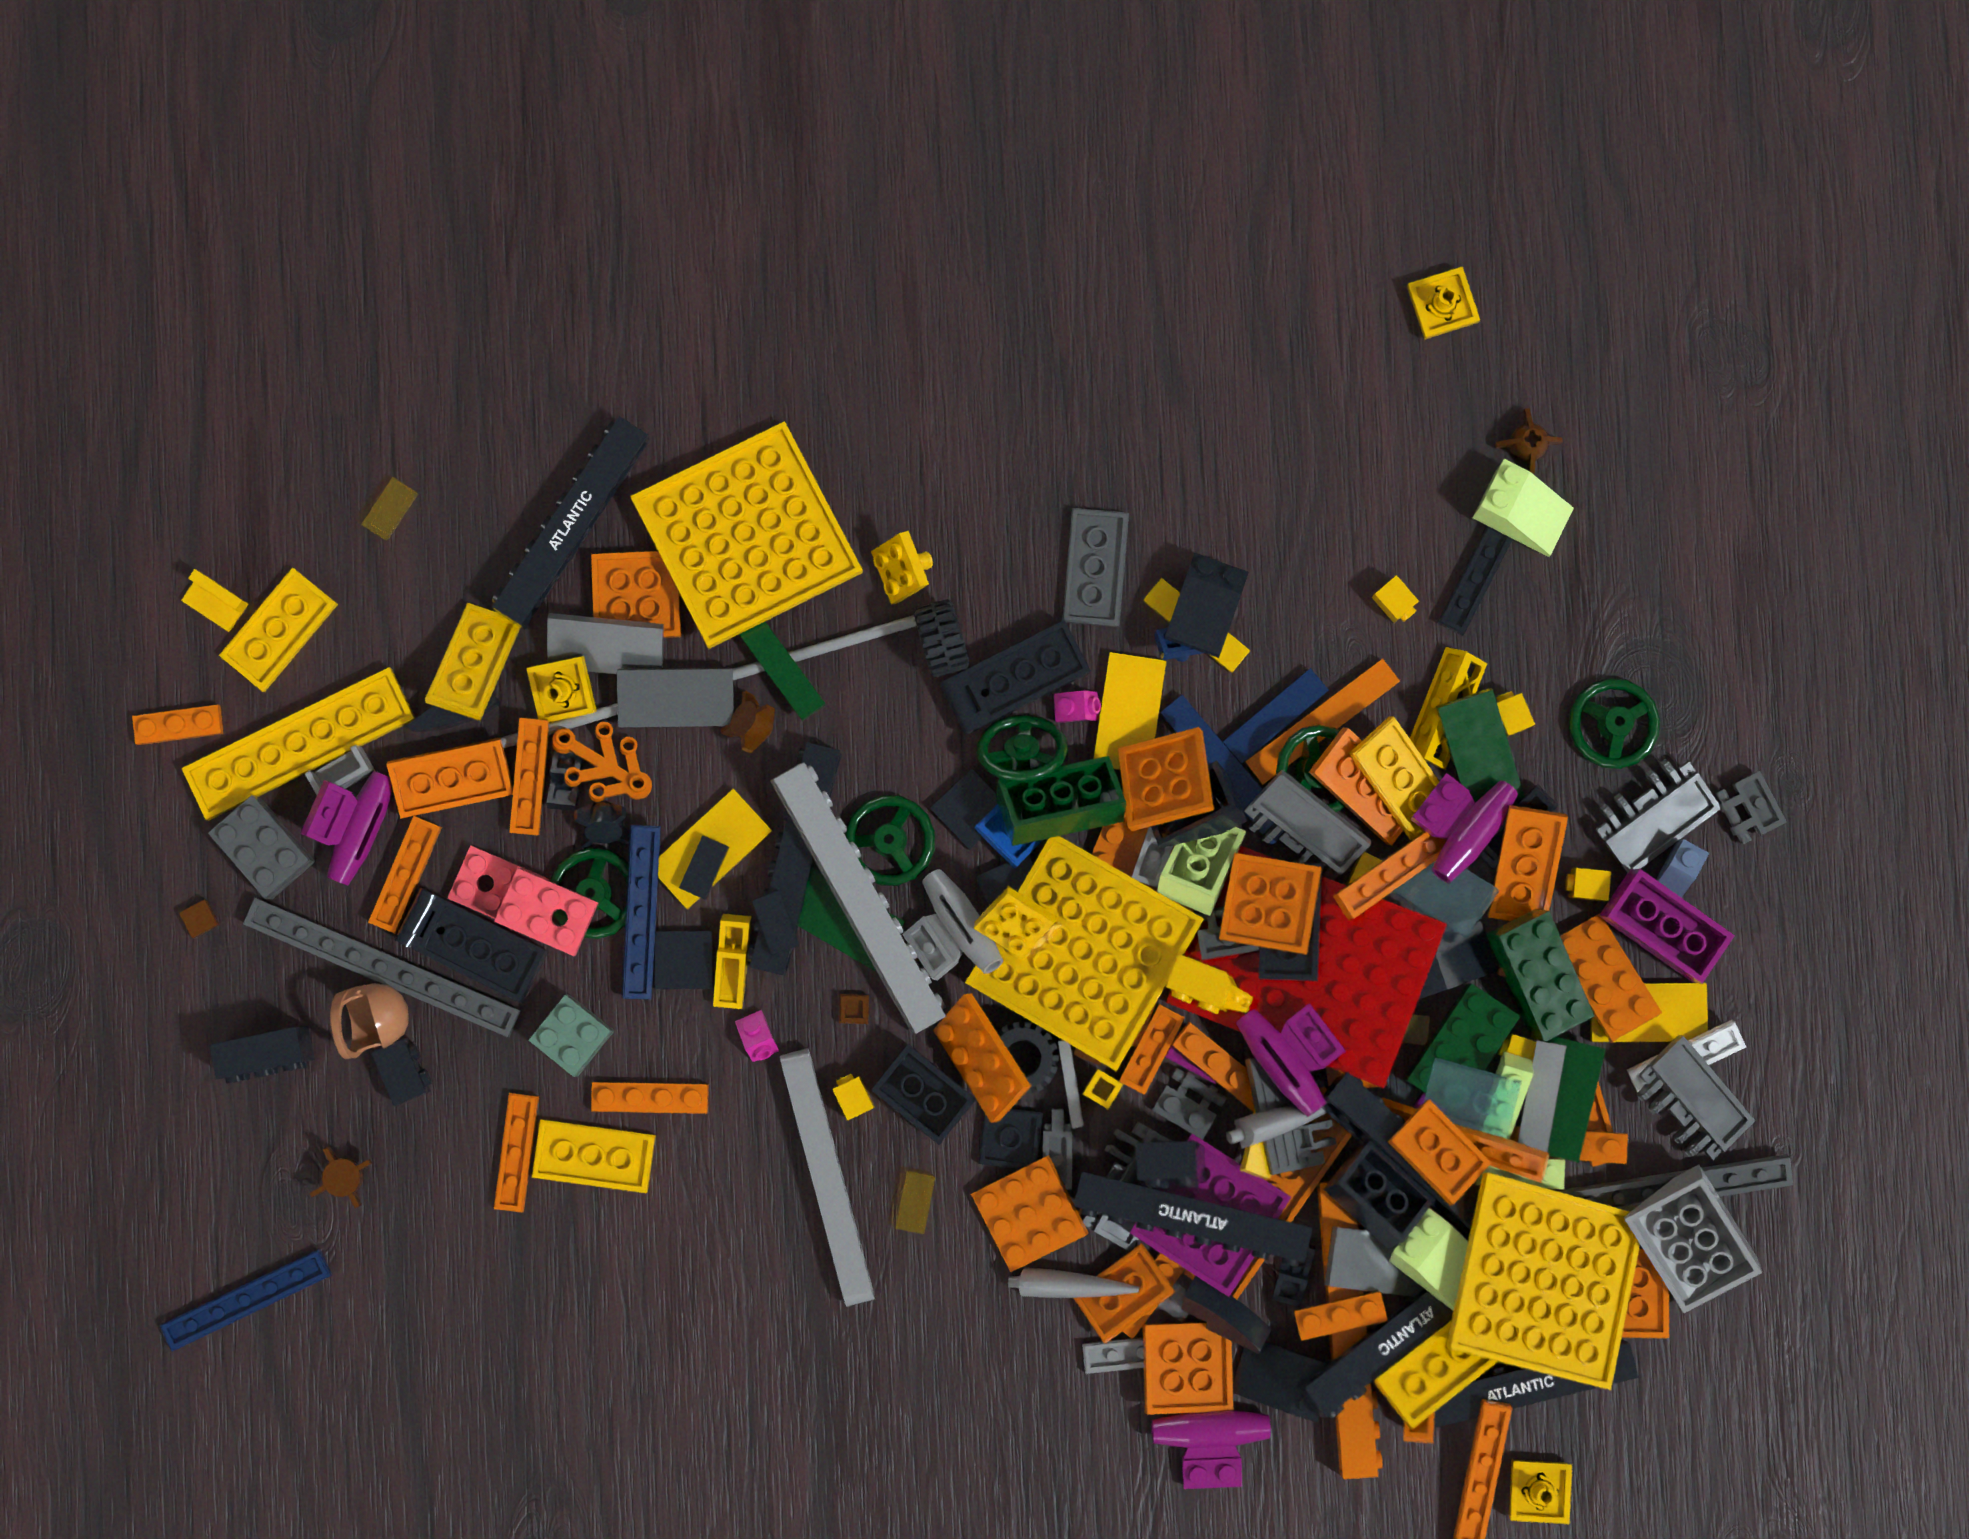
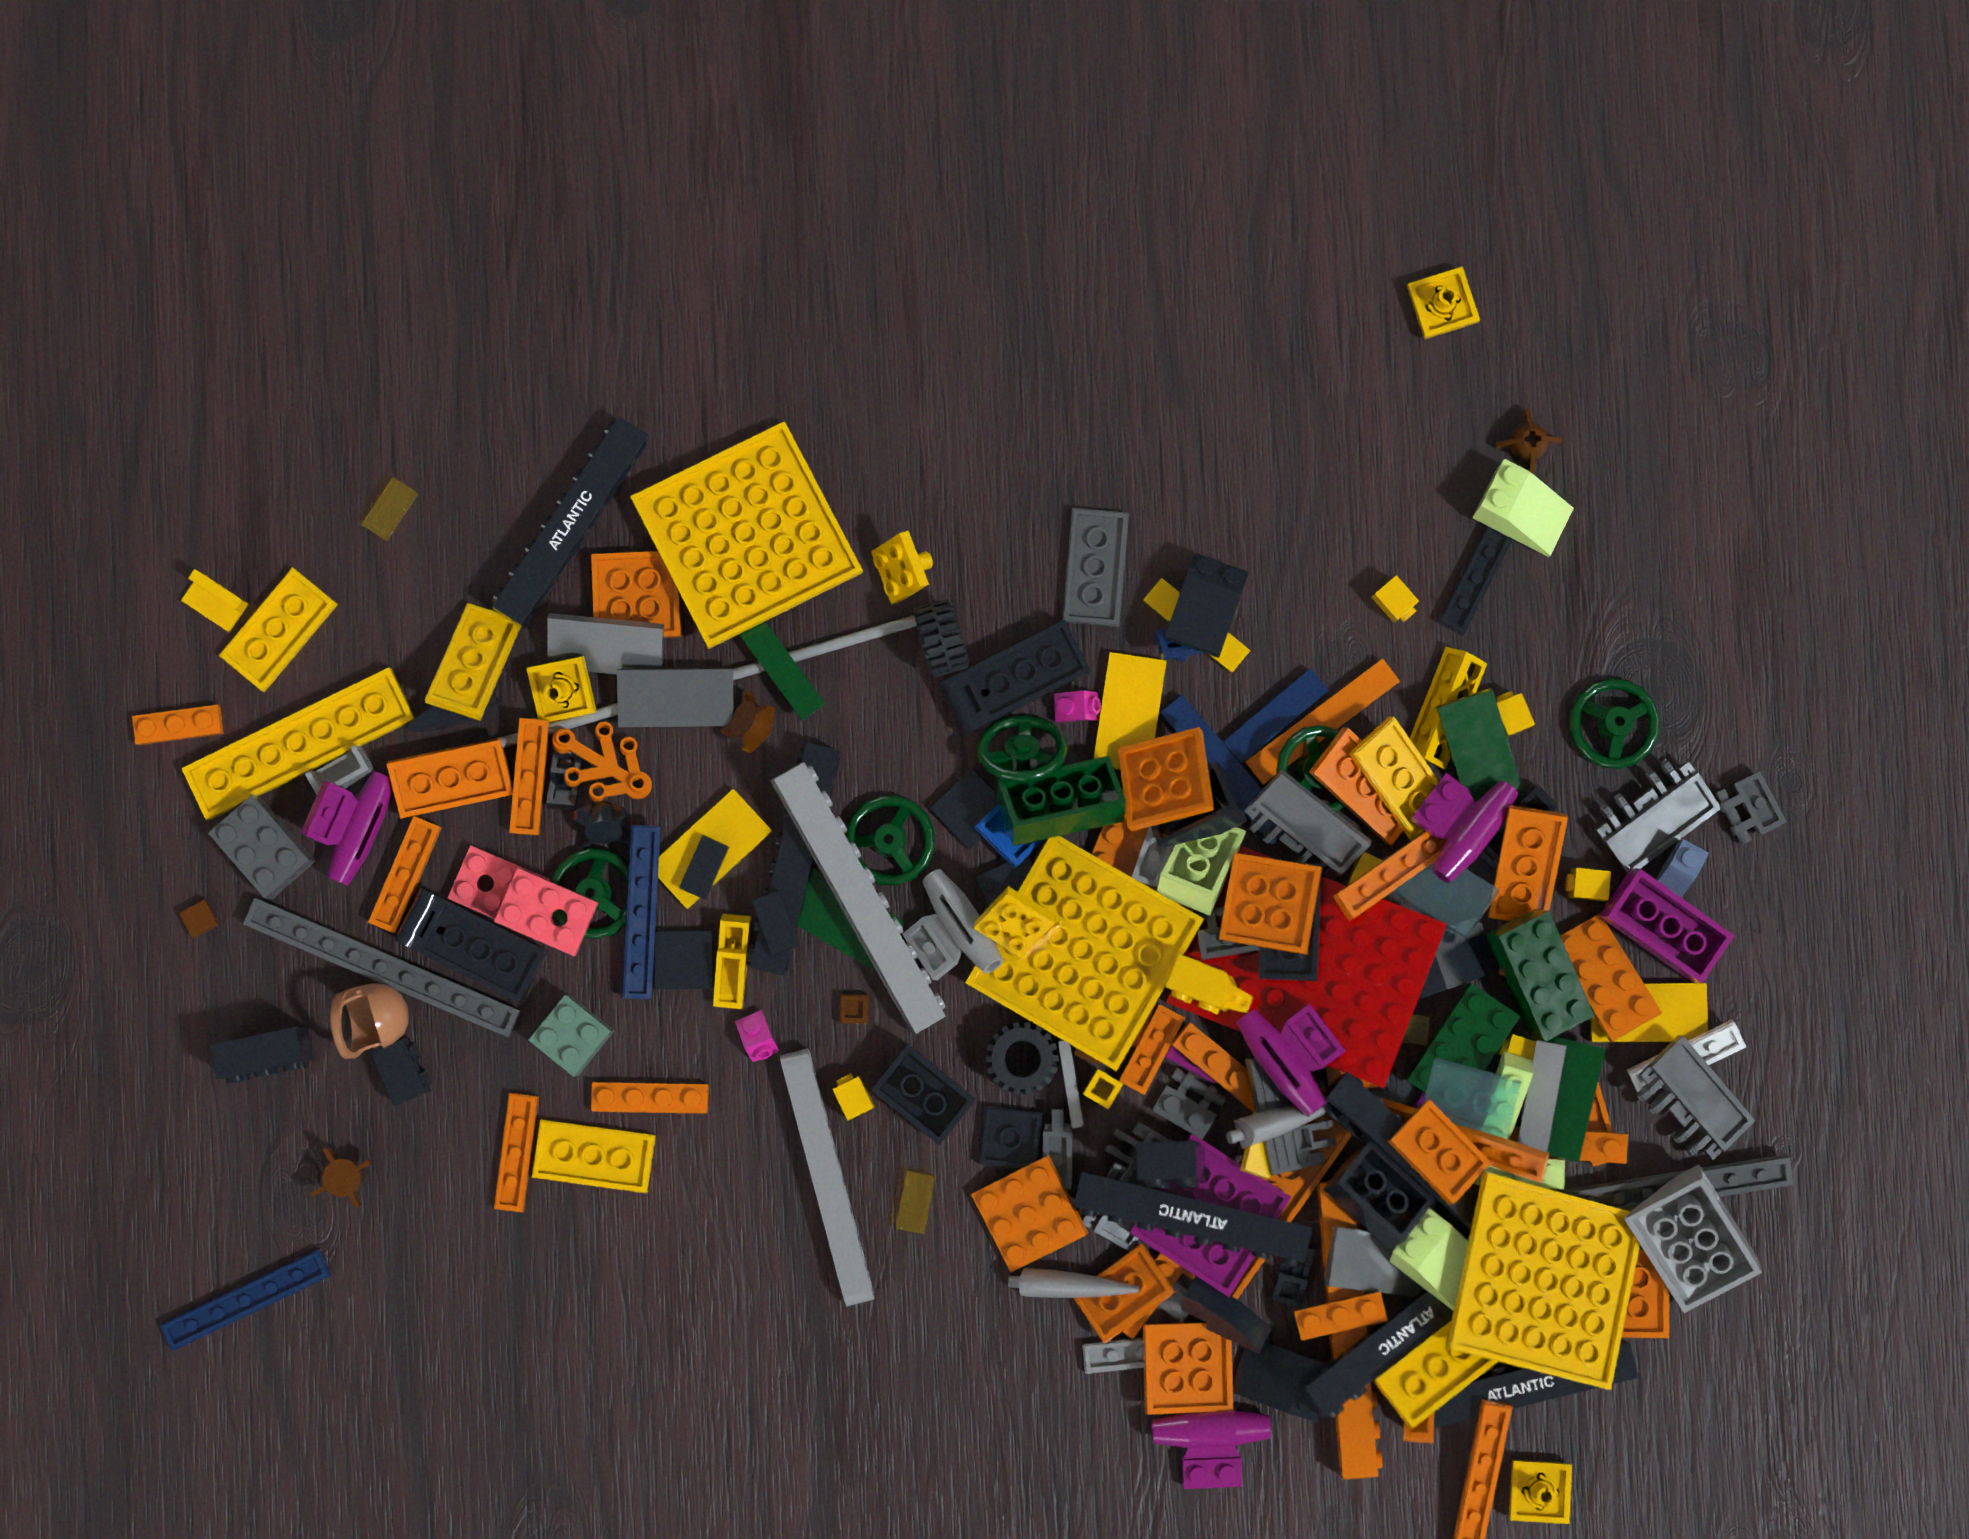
(981, 1058): orange plate -> none

